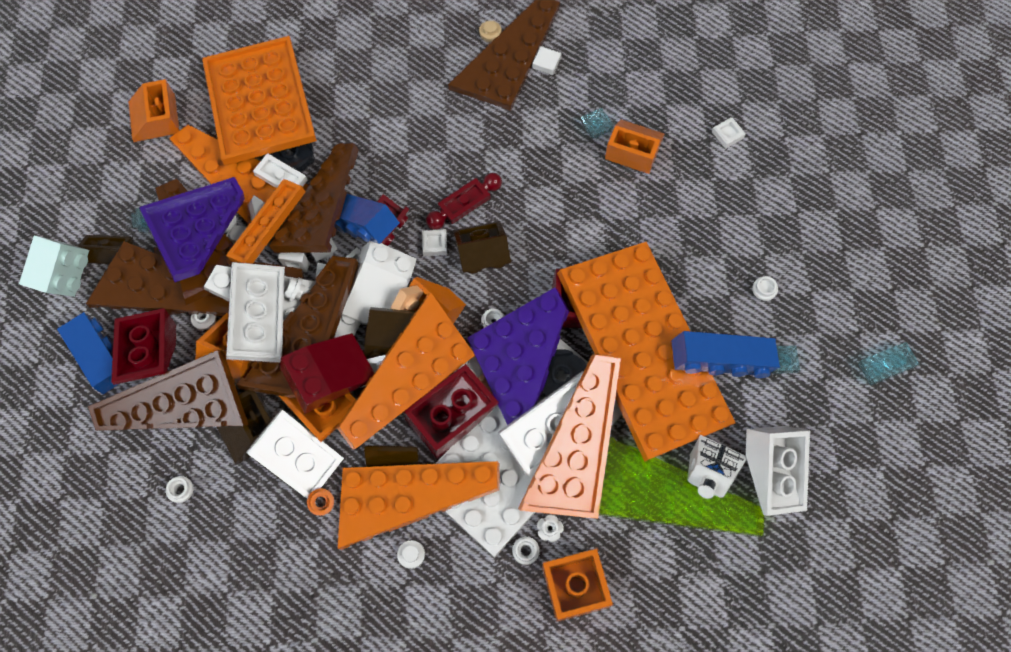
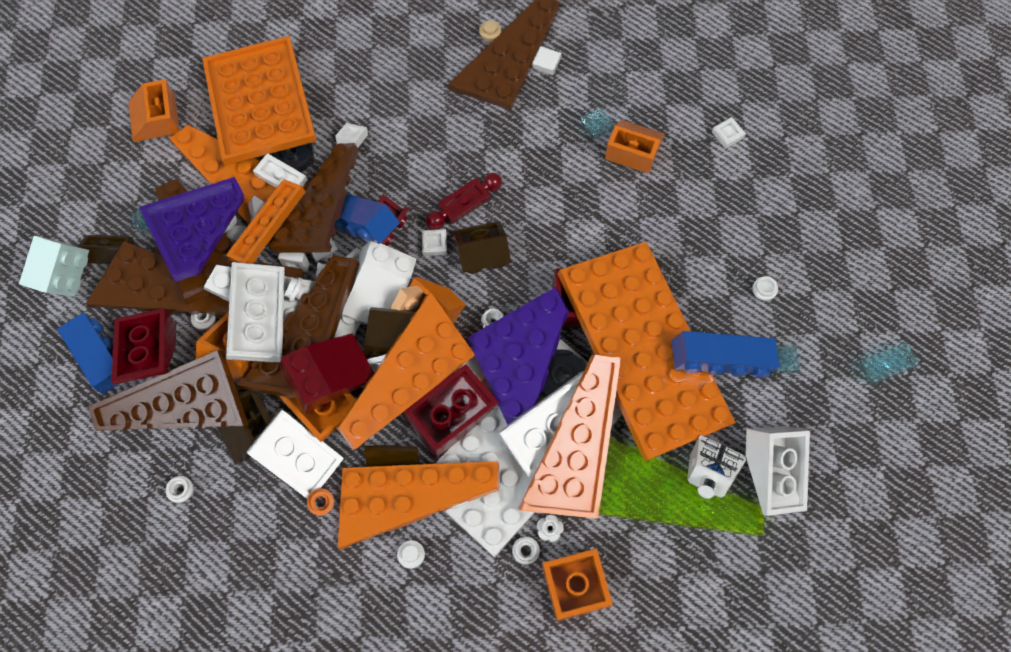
(352, 134): none -> white plate

